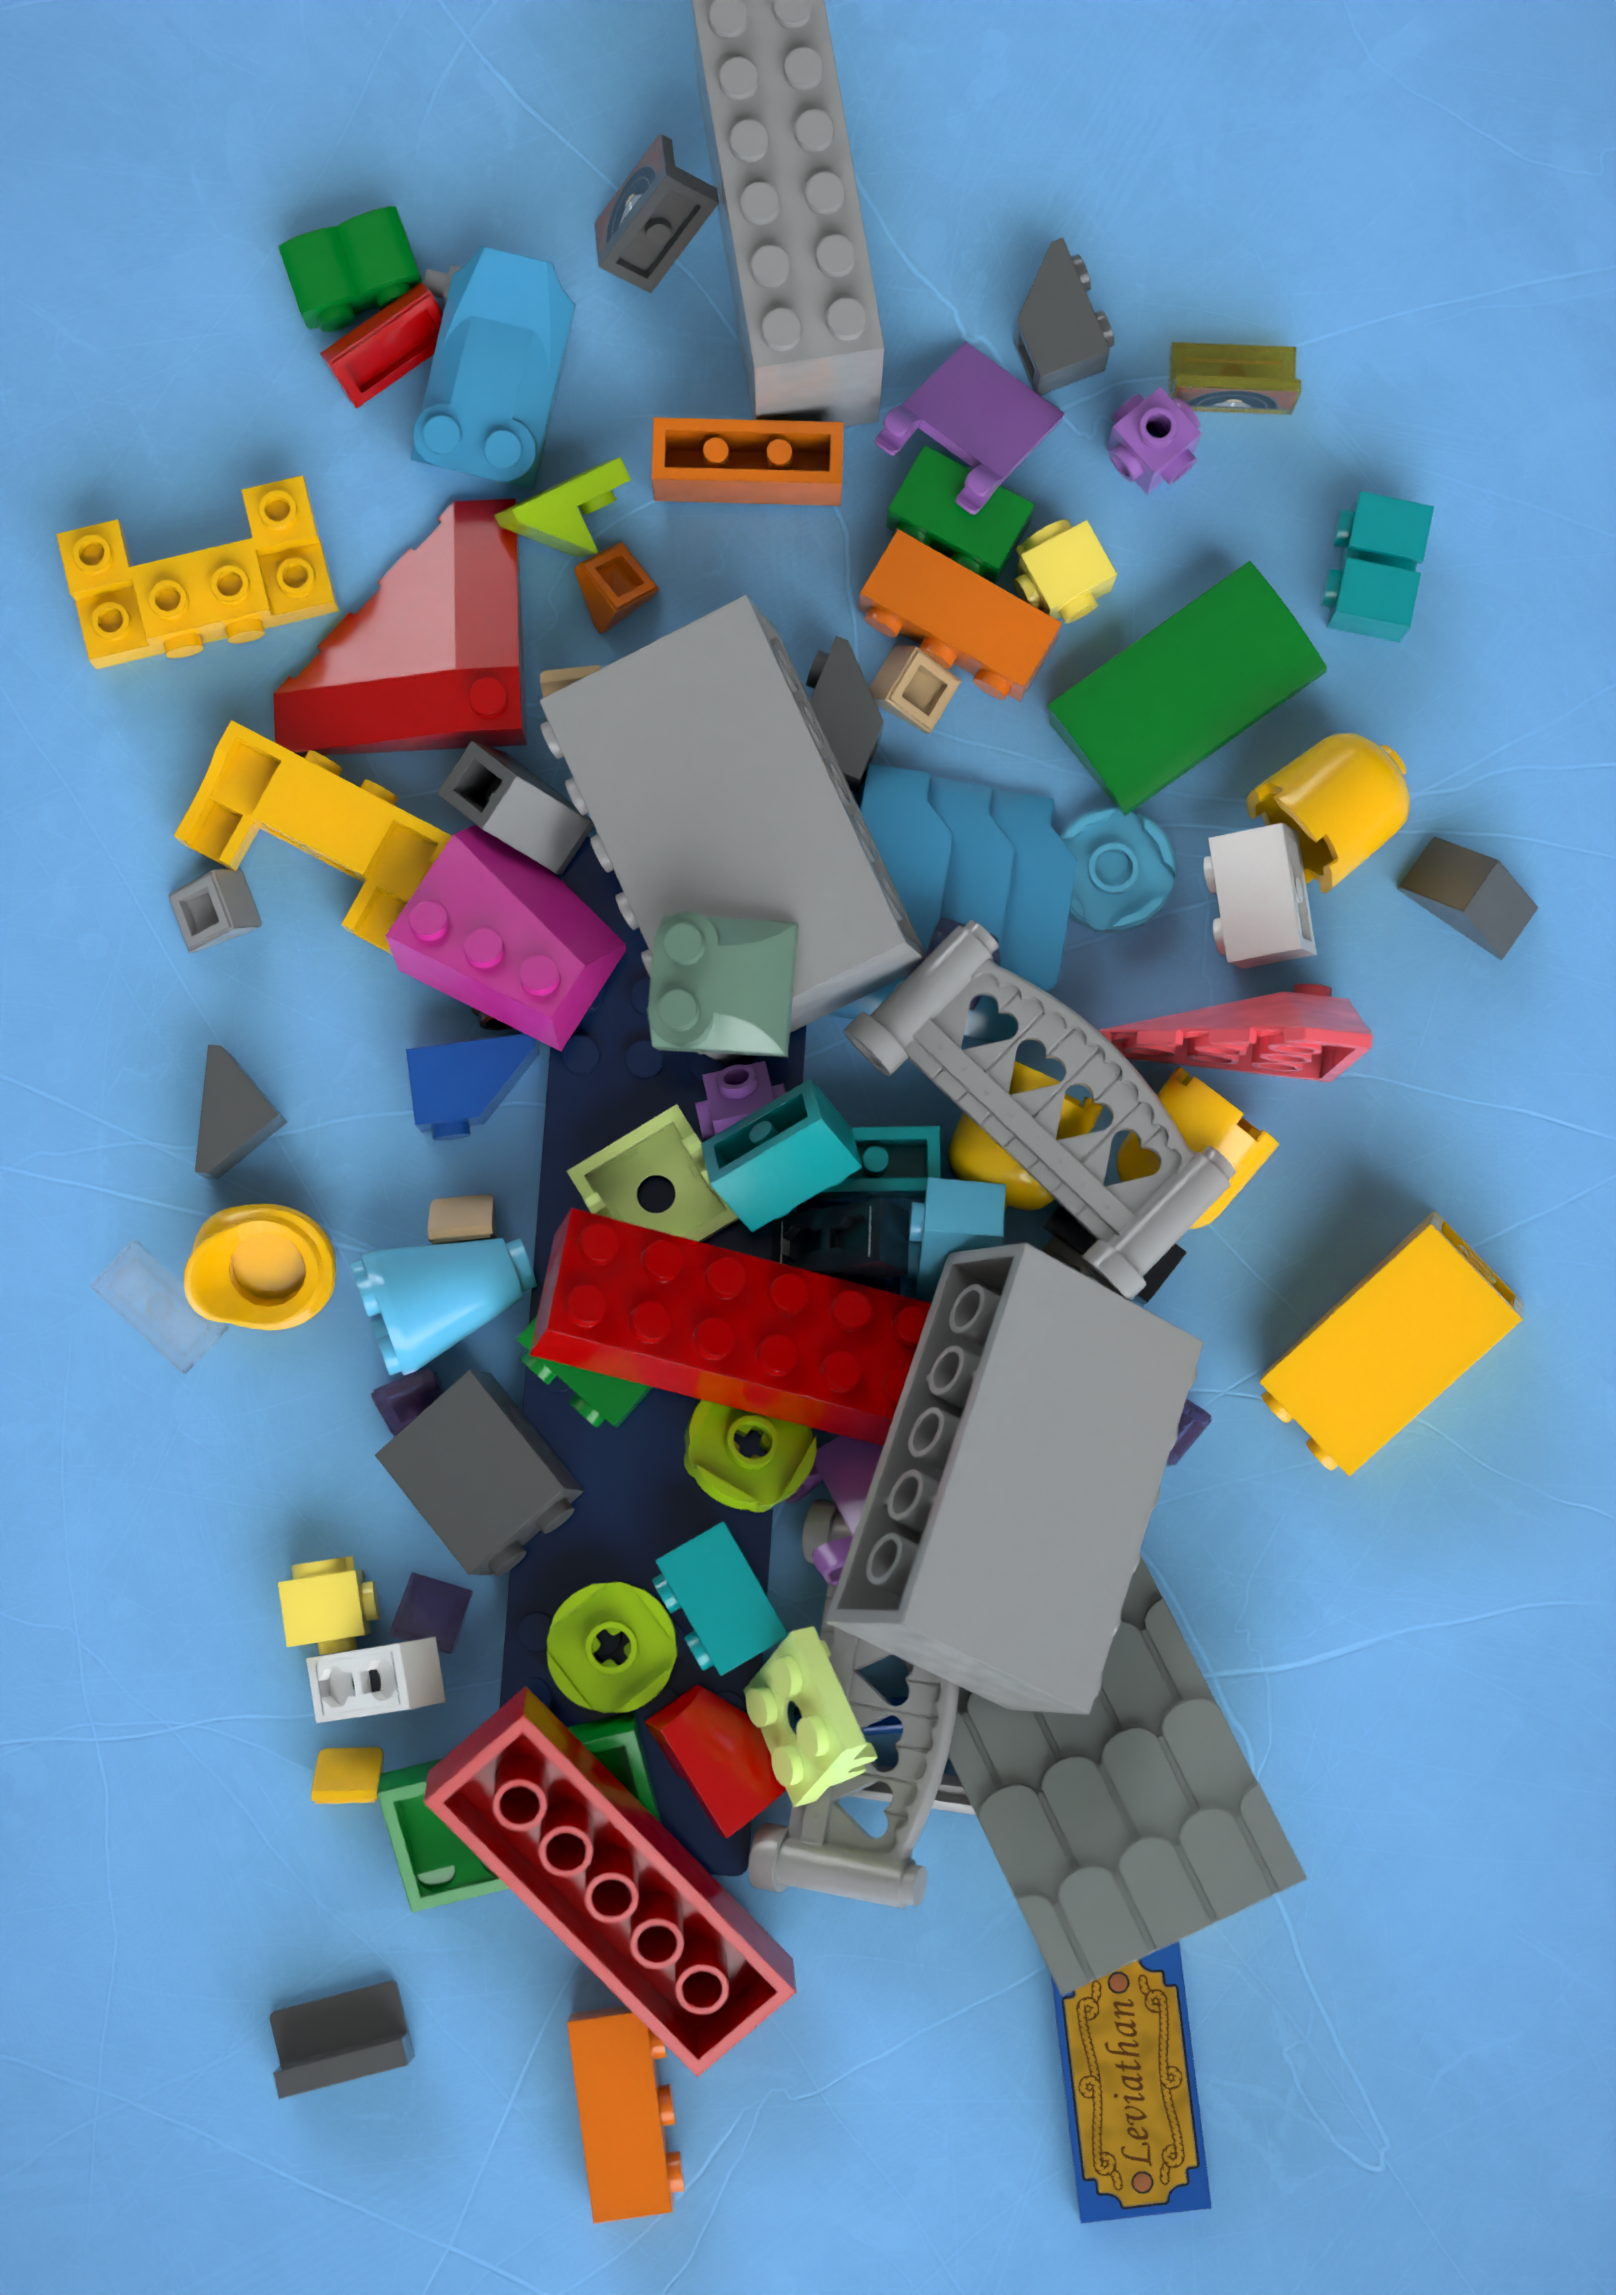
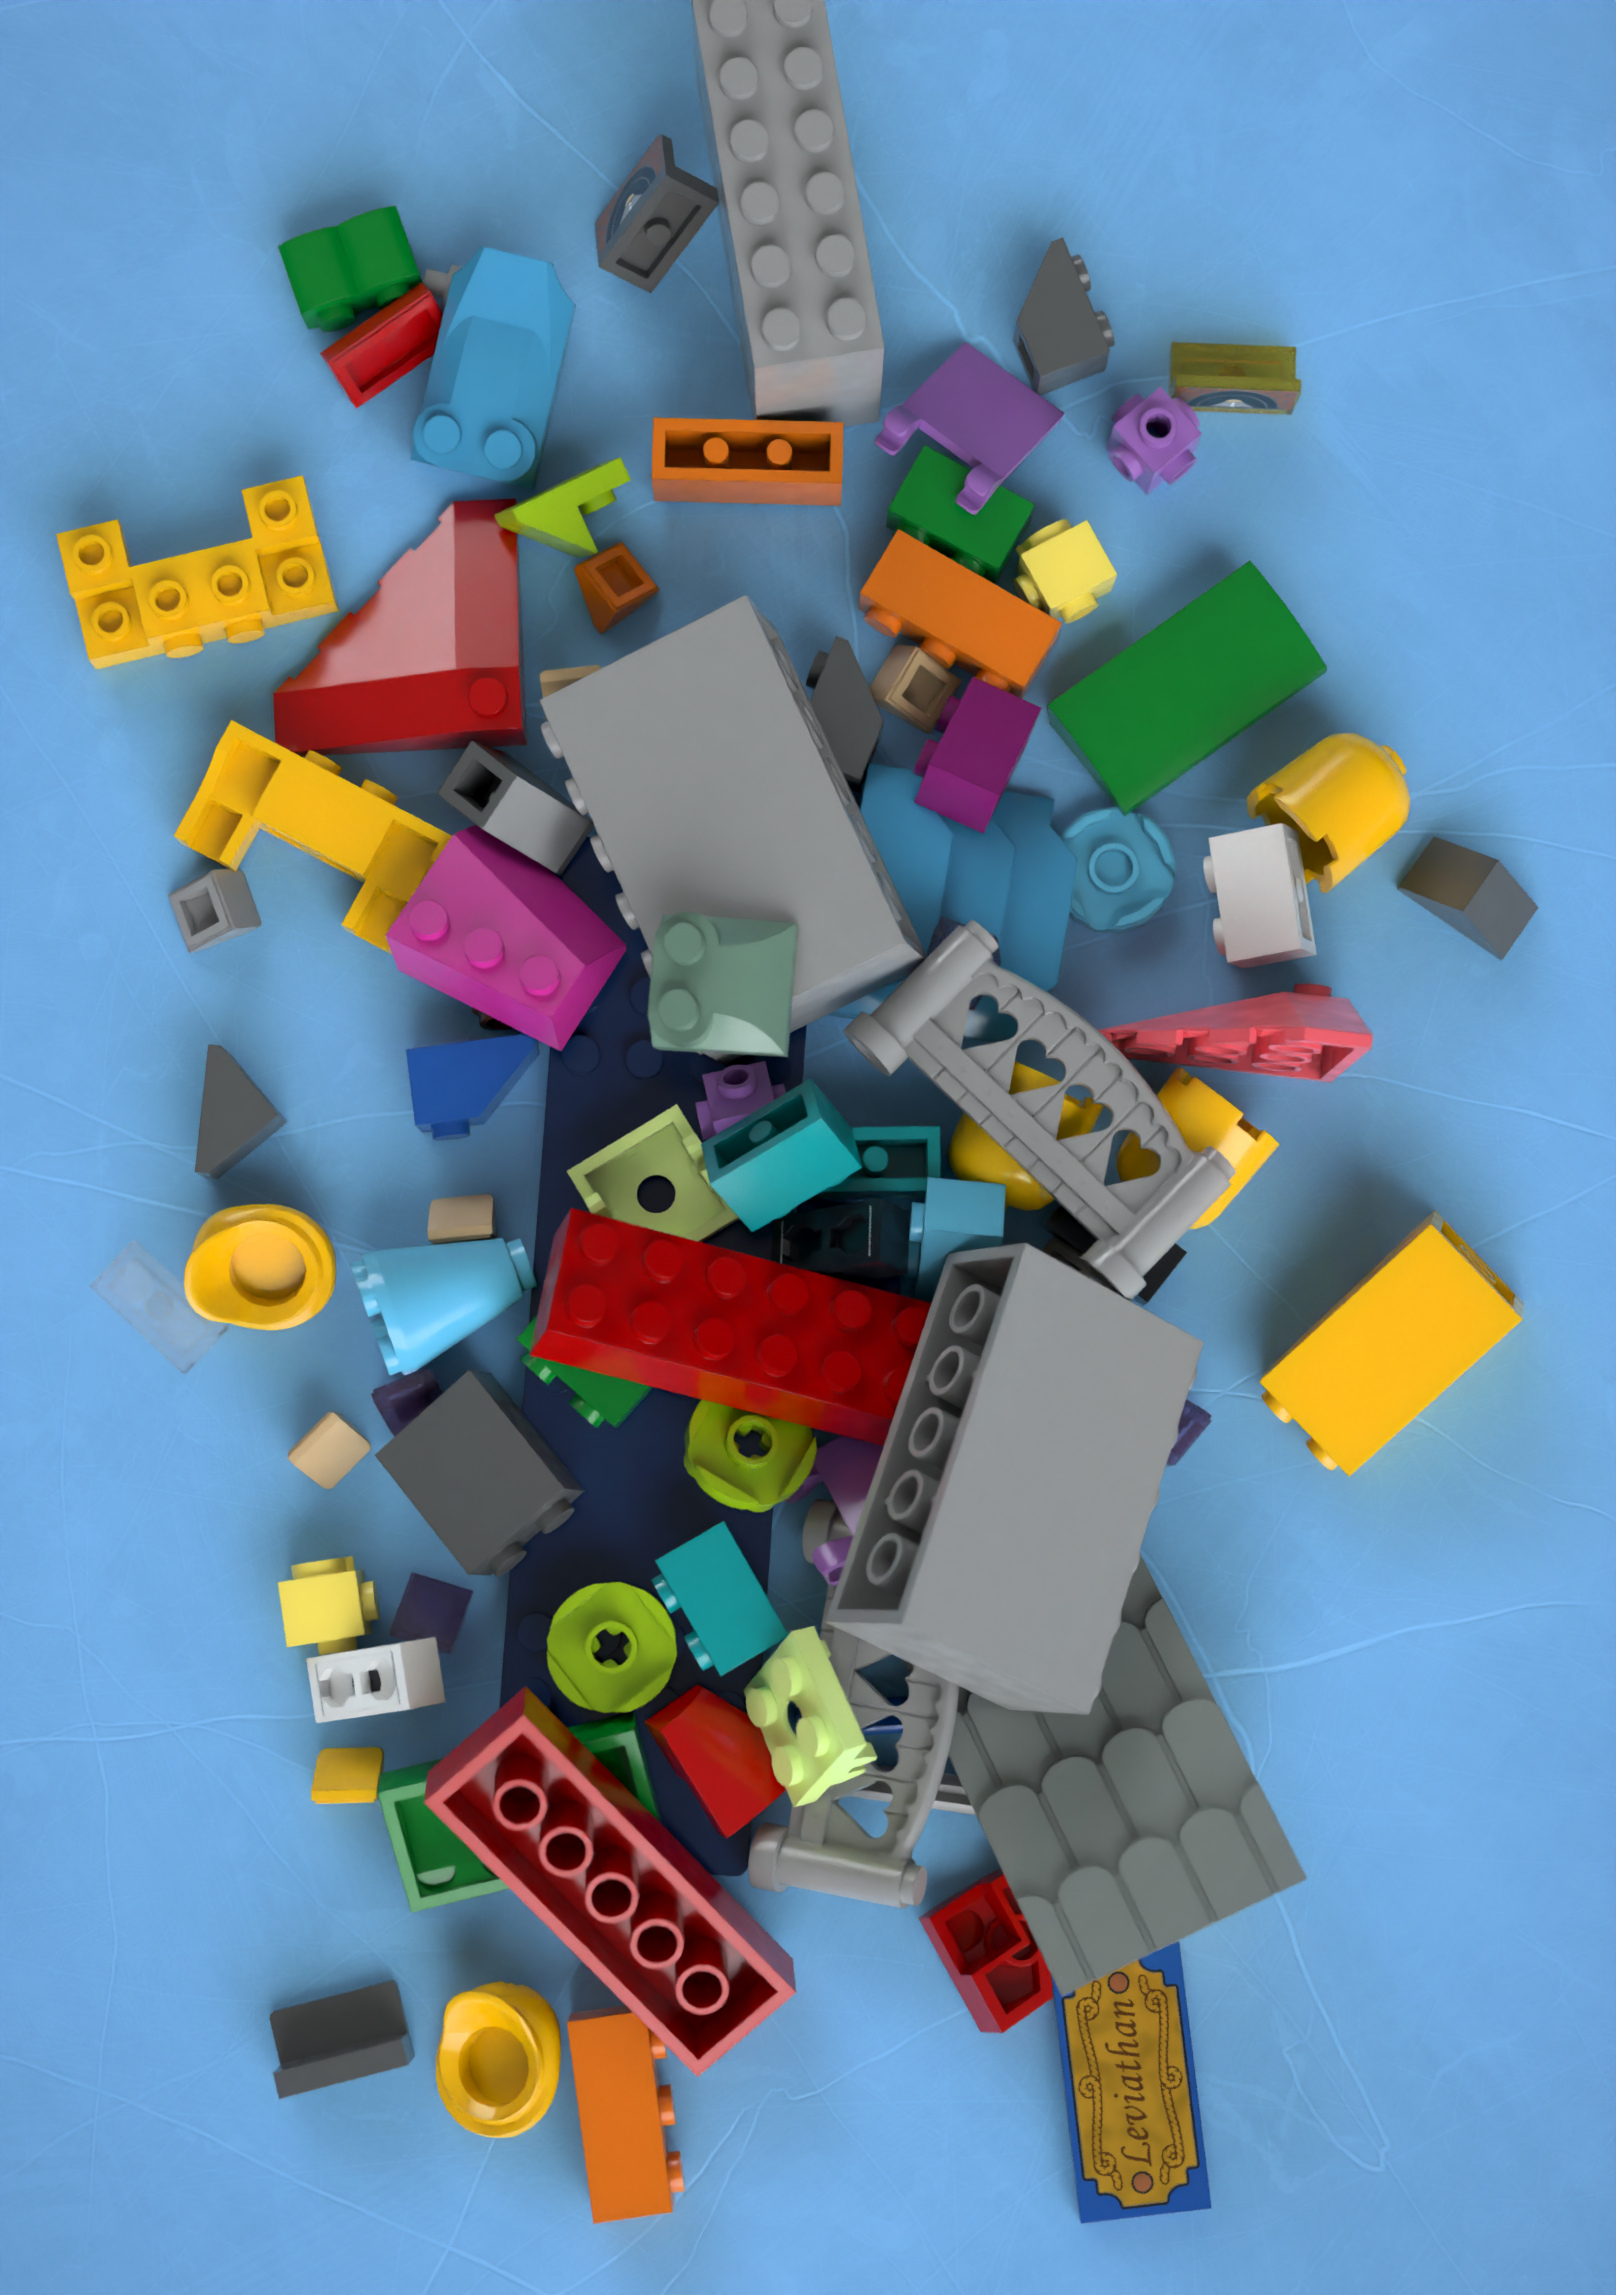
(329, 1450): none -> tan slope
(498, 2059): none -> yellow piece
(975, 755): none -> magenta brick
(990, 1953): none -> red slope
(1377, 574): teal piece -> none

